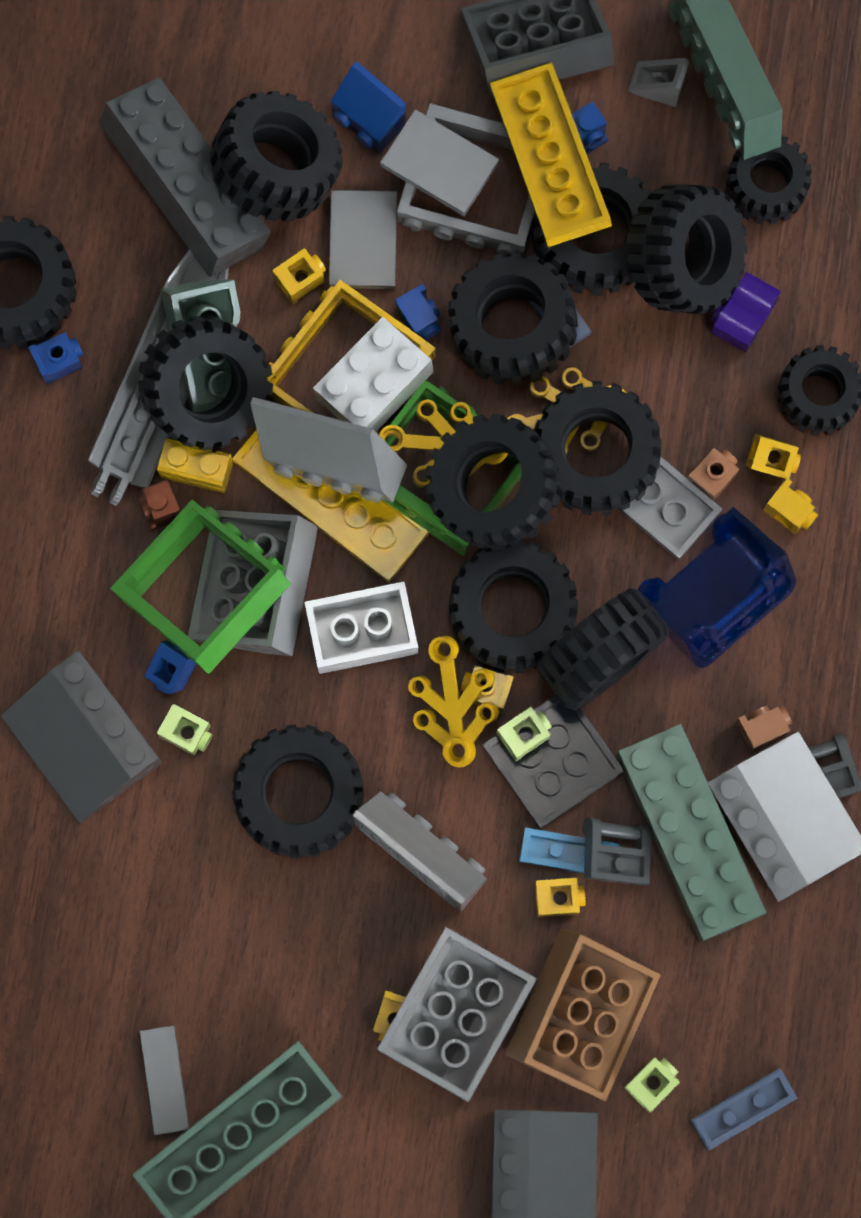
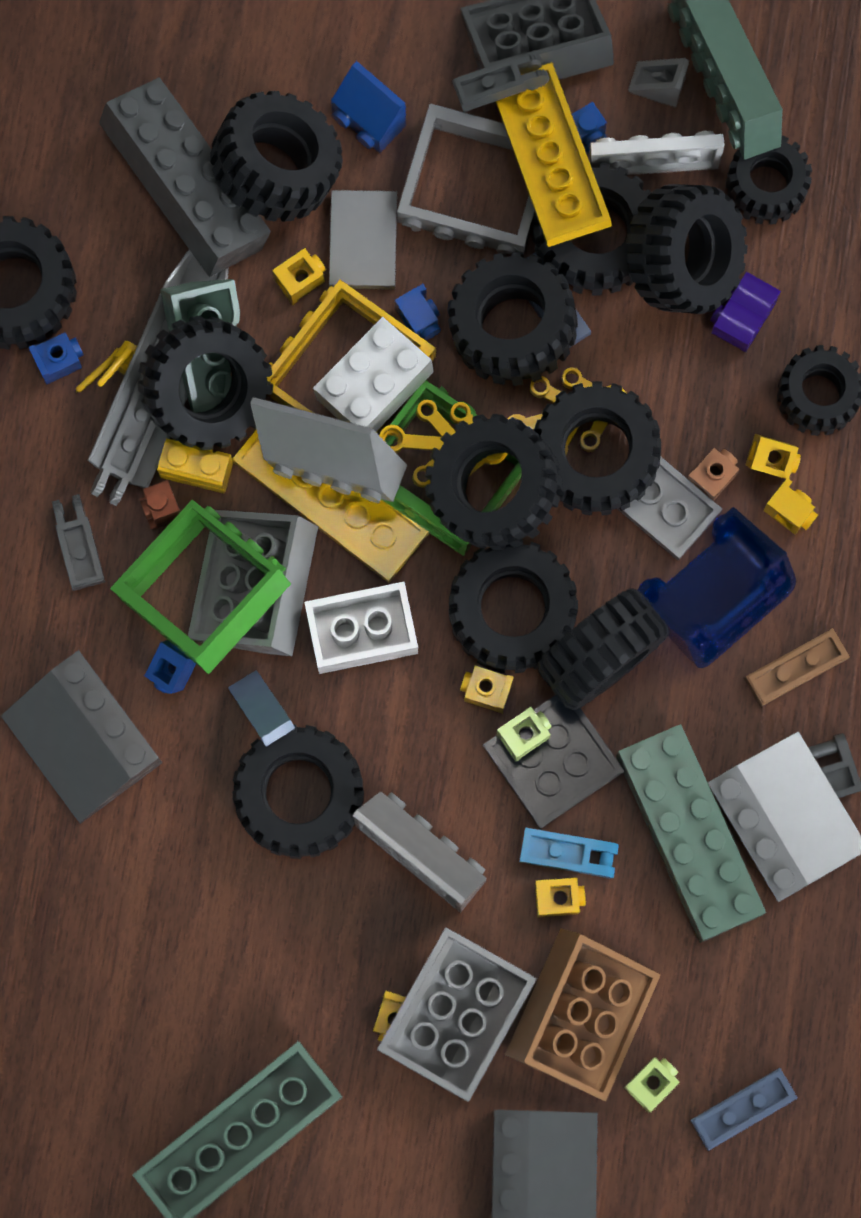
(78, 546): none -> dark grey hinge
(118, 361): none -> yellow plant
(164, 1080): light grey tile -> none
(176, 722): yellowish green brick -> none
(261, 708): none -> sand blue tile
(439, 162): light grey tile -> none
(452, 706): yellow plant -> none
(500, 81): none -> dark grey hinge
(615, 862): dark grey plate -> none
(659, 155): none -> white plate
(764, 726): nougat brick -> none
(797, 667): none -> medium nougat tile

